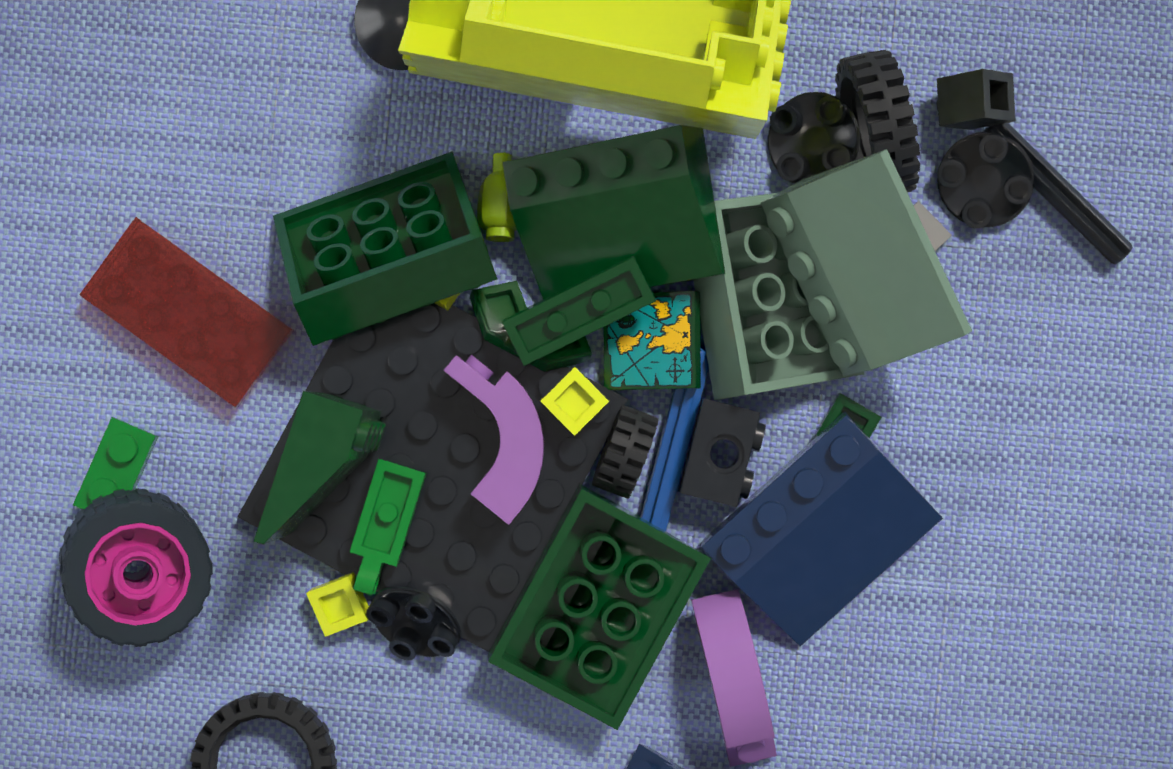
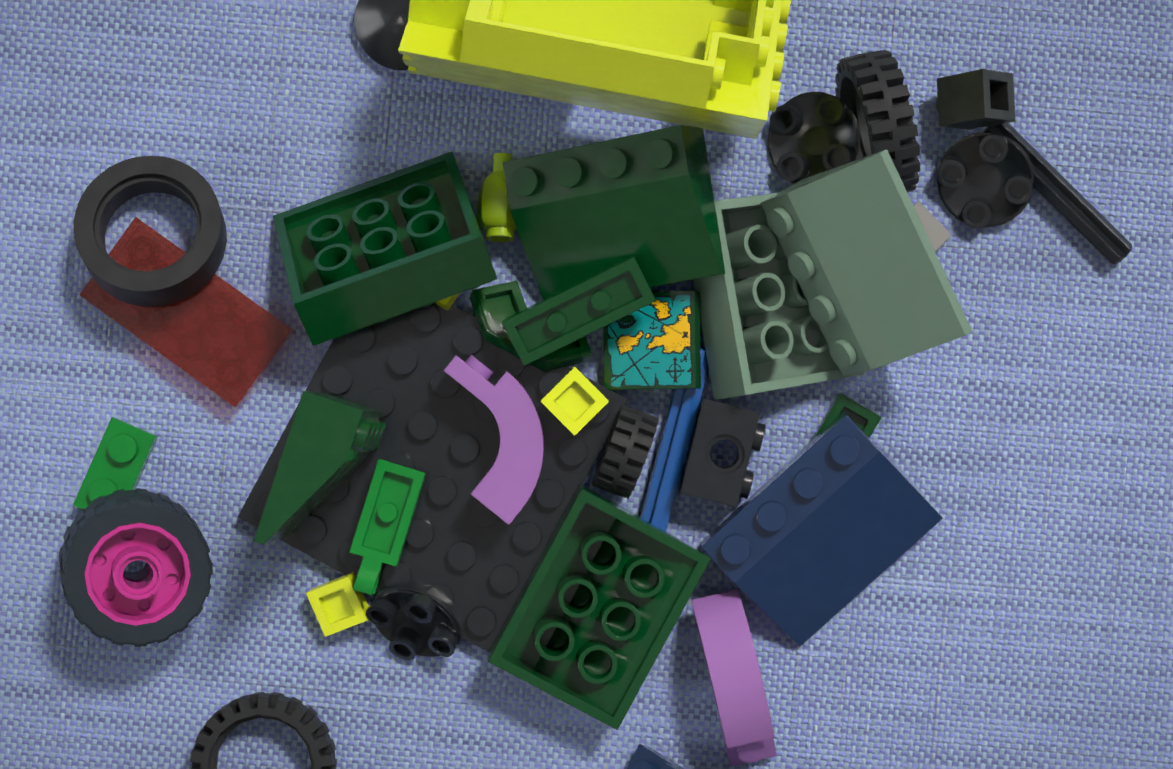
(127, 181): none -> black tyre

